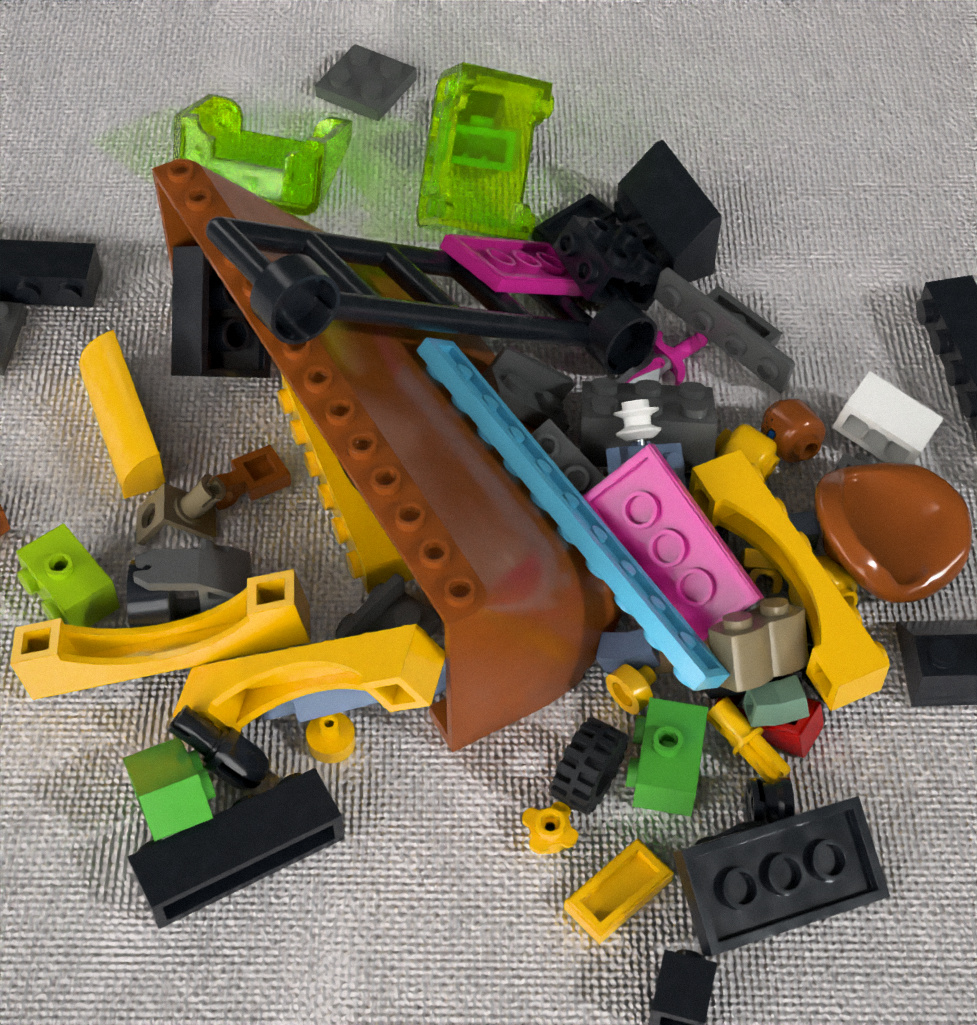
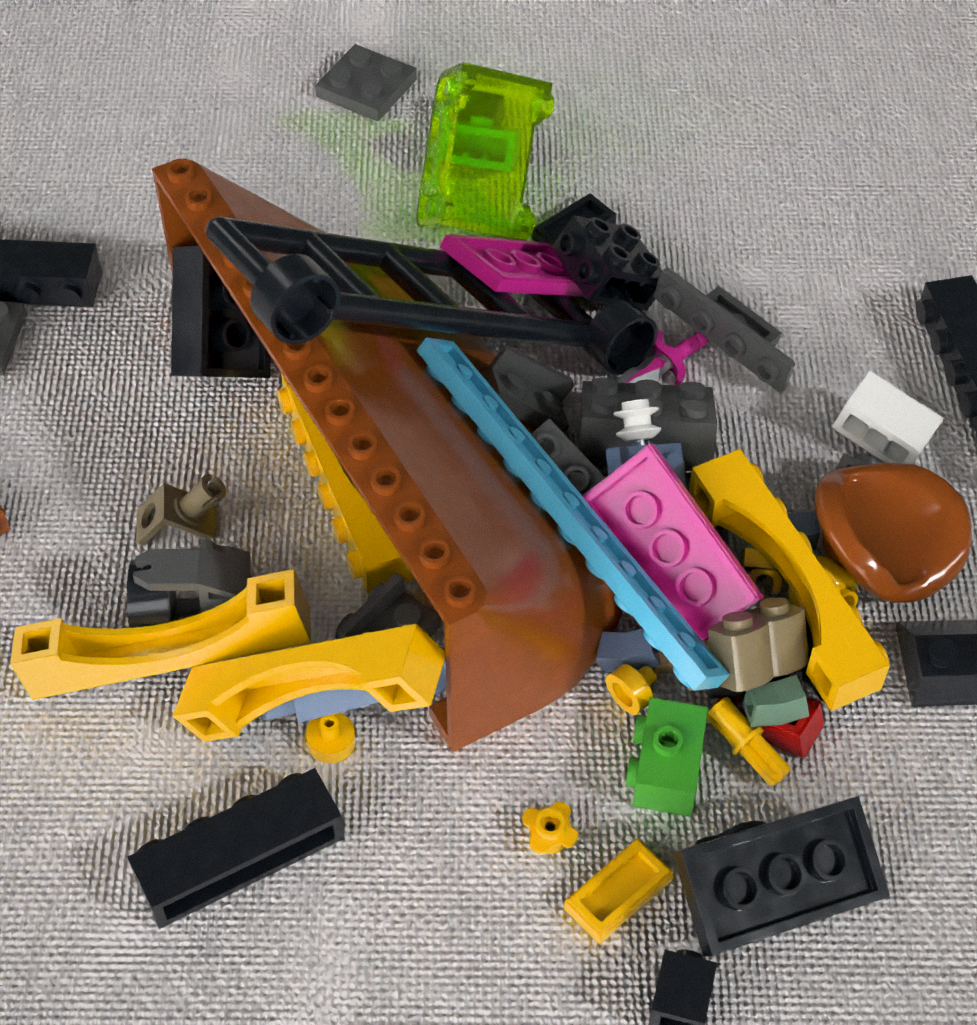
(66, 579): lime brick -> none
(120, 416): yellow brick -> none
(170, 787): bright green brick -> none
(222, 751): black arm -> none
(254, 474): dark orange plate -> none
(273, 167): clear neon green windscreen -> none
(589, 765): black tyre -> none
(670, 213): black slope -> none
(753, 443): yellow head -> none
(769, 800): black wheel -> none
(794, 429): dark orange head -> none

